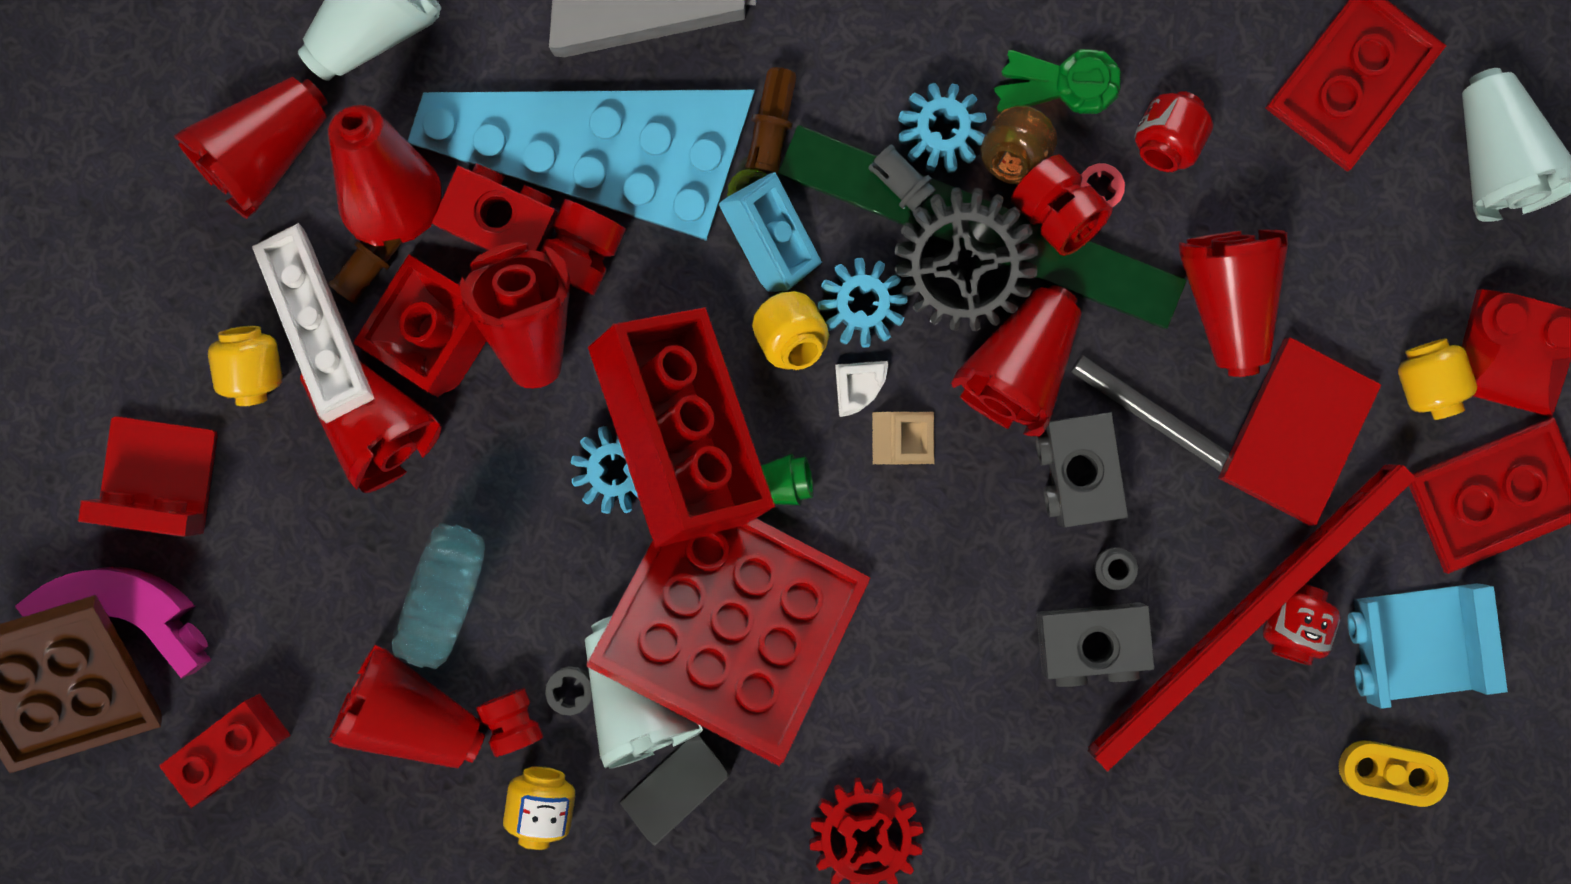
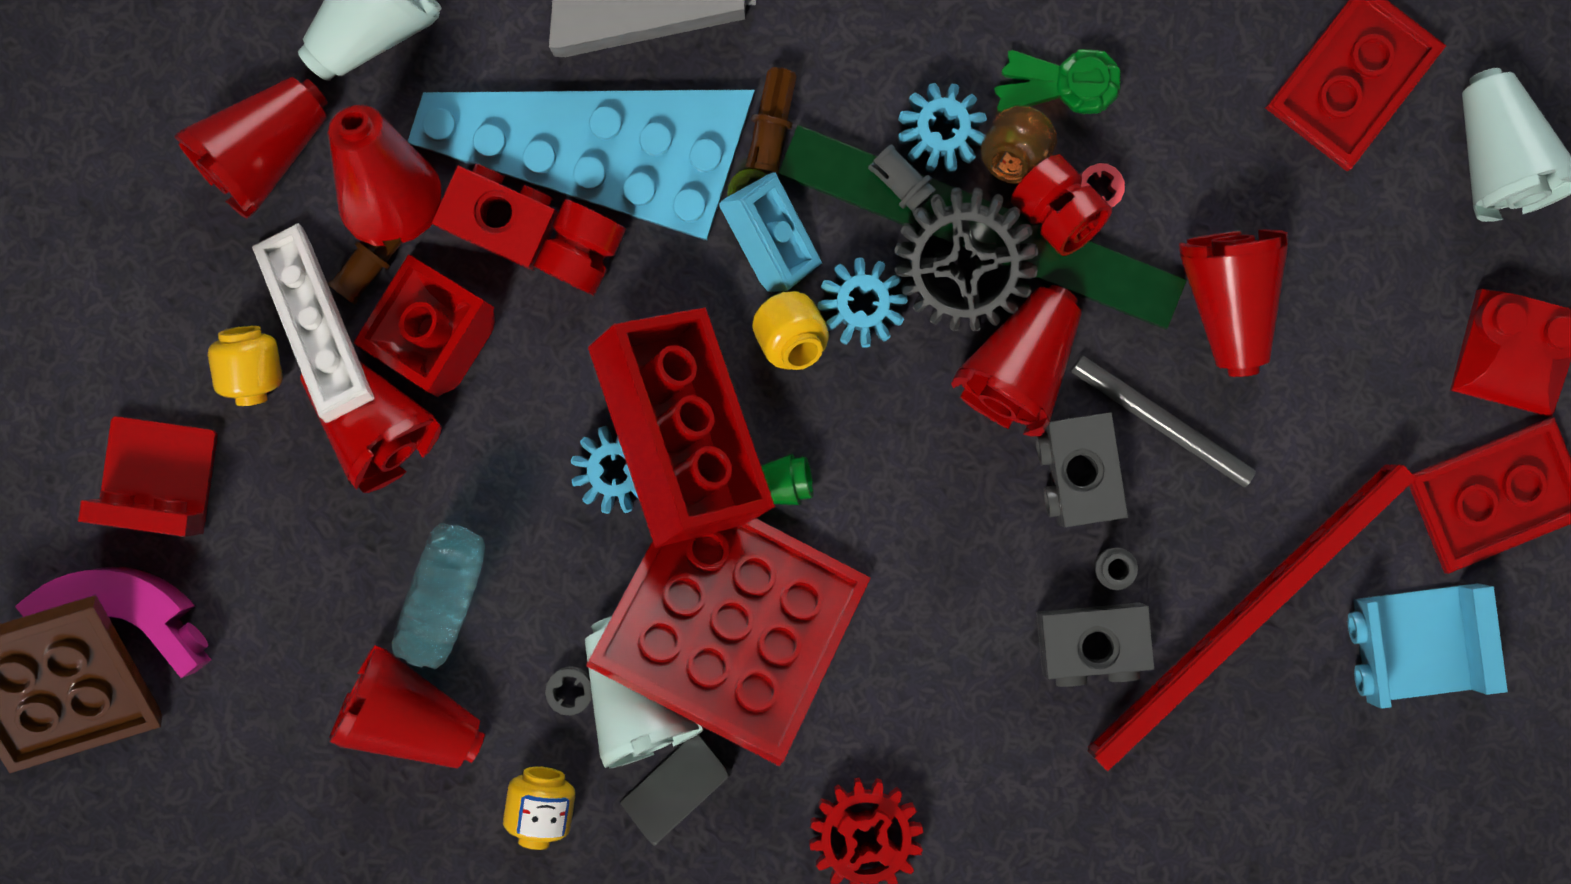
(224, 750): red brick -> none
(509, 722): red wheel -> none
(520, 309): red cone -> none
(858, 385): white tile -> none
(903, 437): tan slope -> none
(1173, 131): red head -> none
(1299, 431): red tile -> none
(1303, 626): red head -> none
(1391, 773): yellow plate -> none
(1437, 378): yellow head -> none

